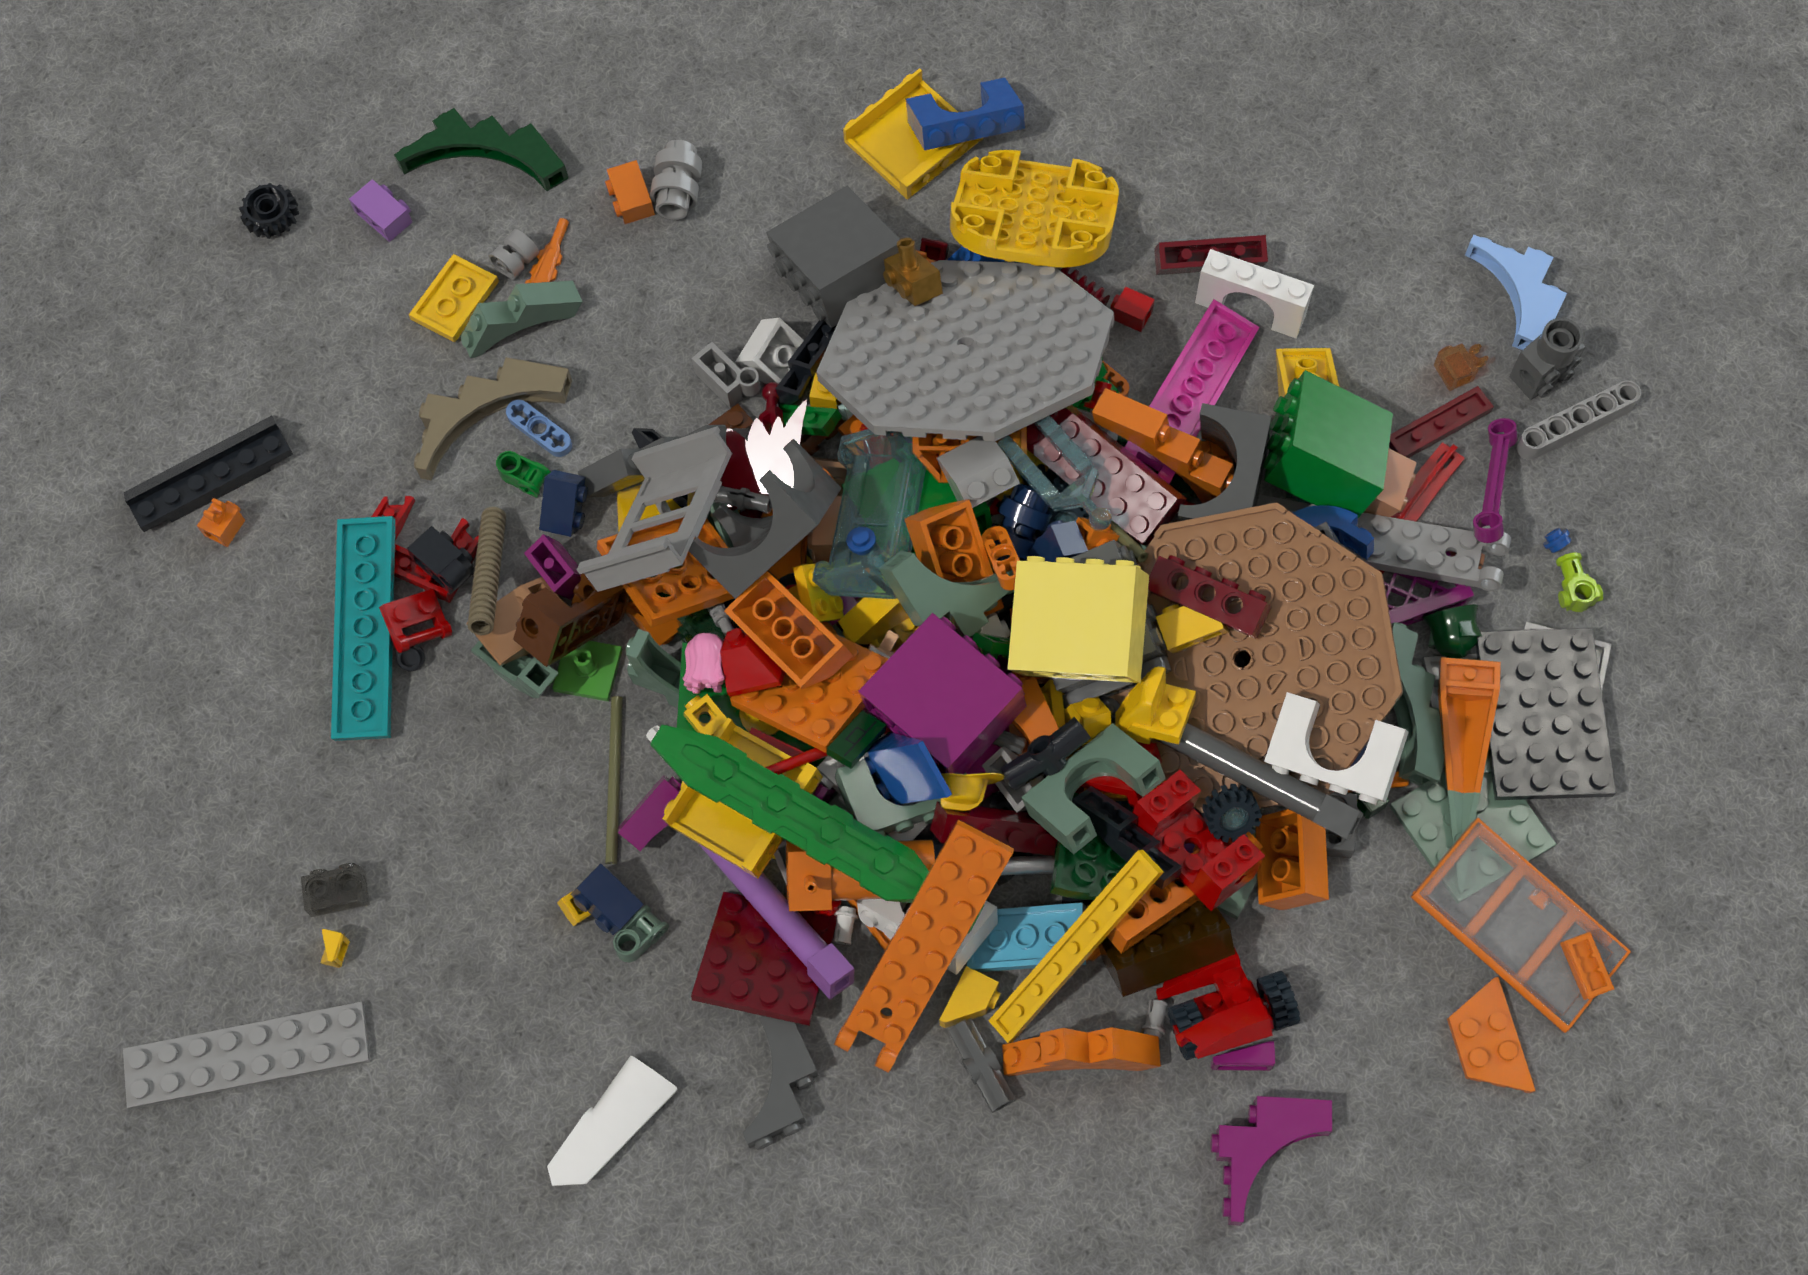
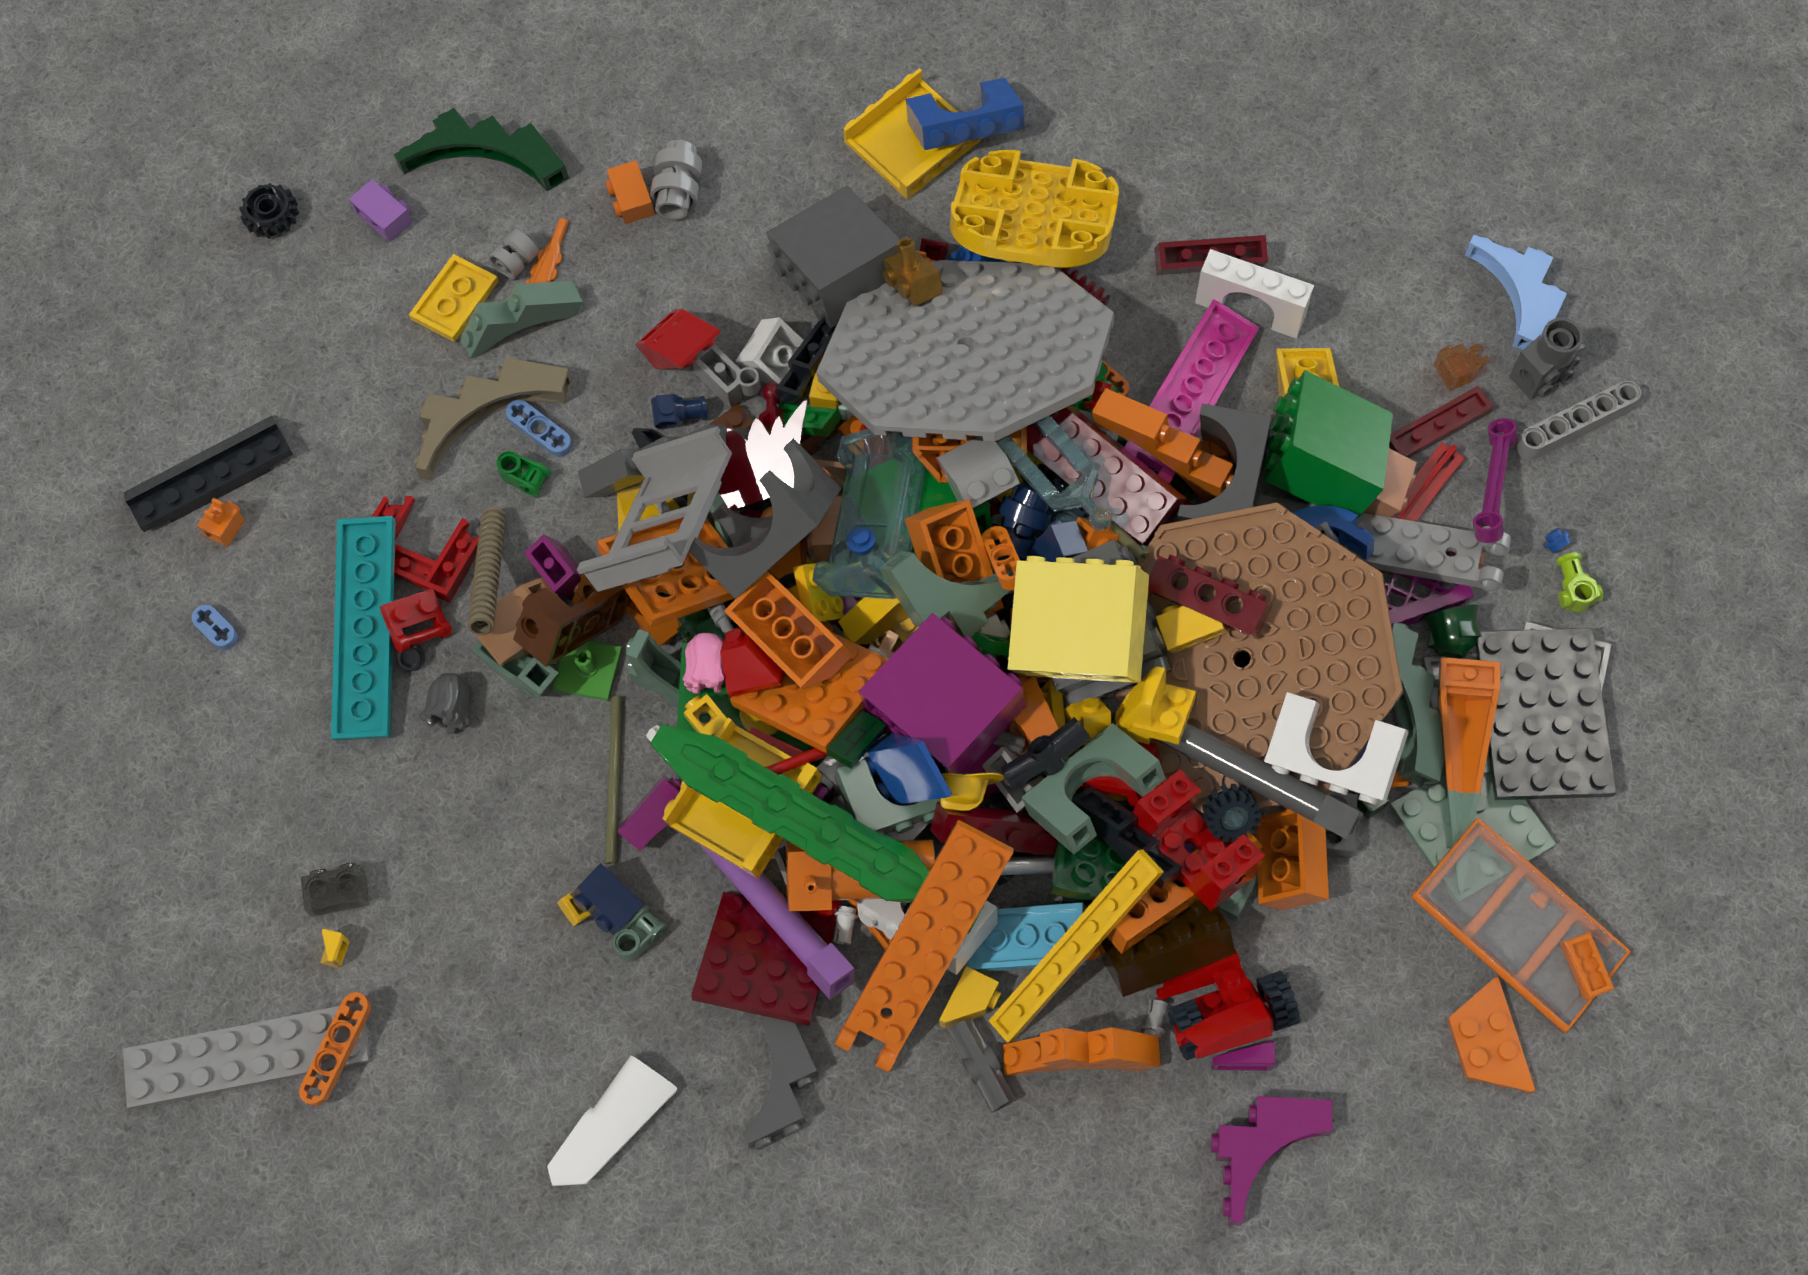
(210, 631): none -> medium blue beam
(339, 1050): none -> orange beam
(441, 559): black hinge -> none
(448, 703): none -> dark grey piece
(563, 503): dark blue brick -> none
(671, 411): none -> dark blue connector
(677, 340): none -> red slope
(744, 499): dark grey pin -> none
(1132, 308): red brick -> none

